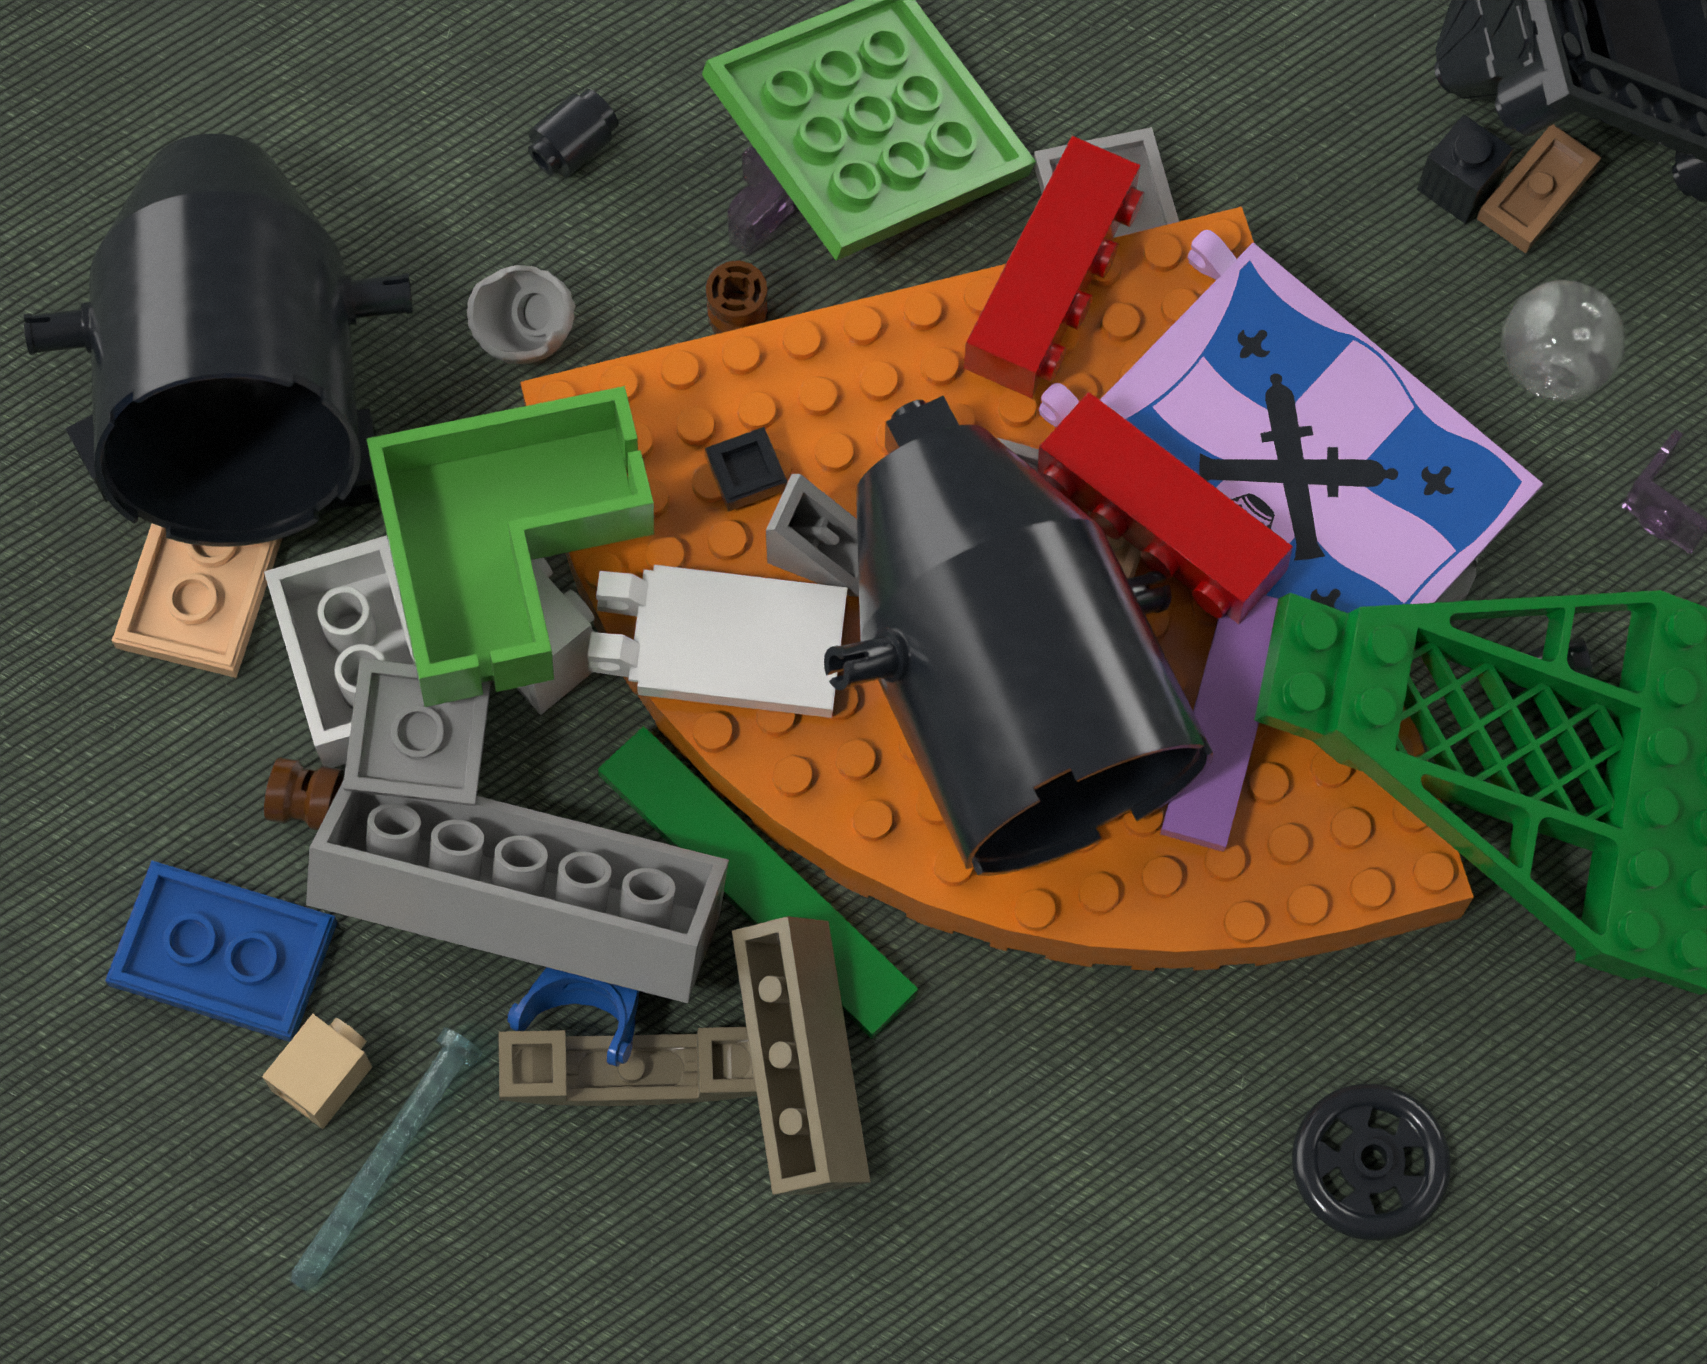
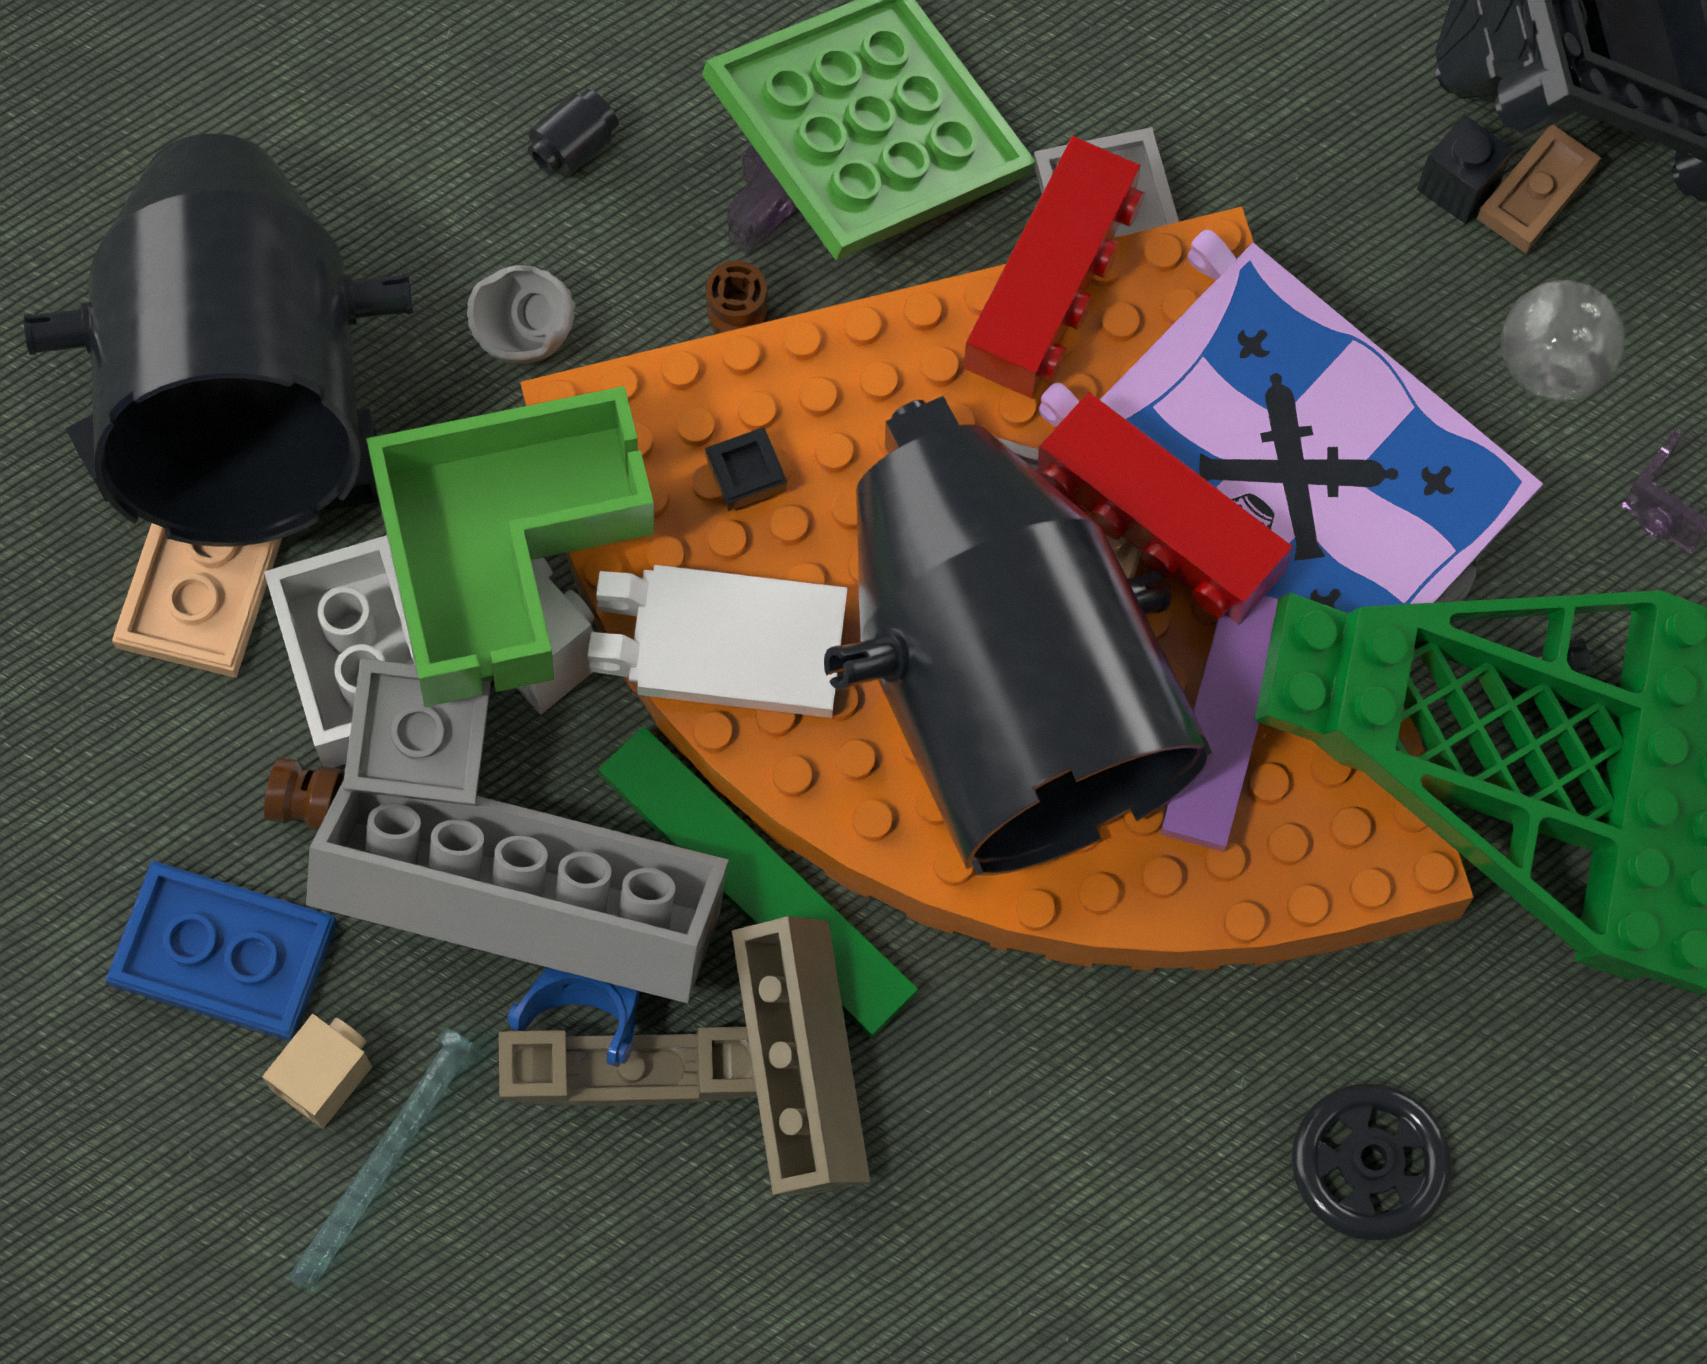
(813, 537): light grey slope -> none

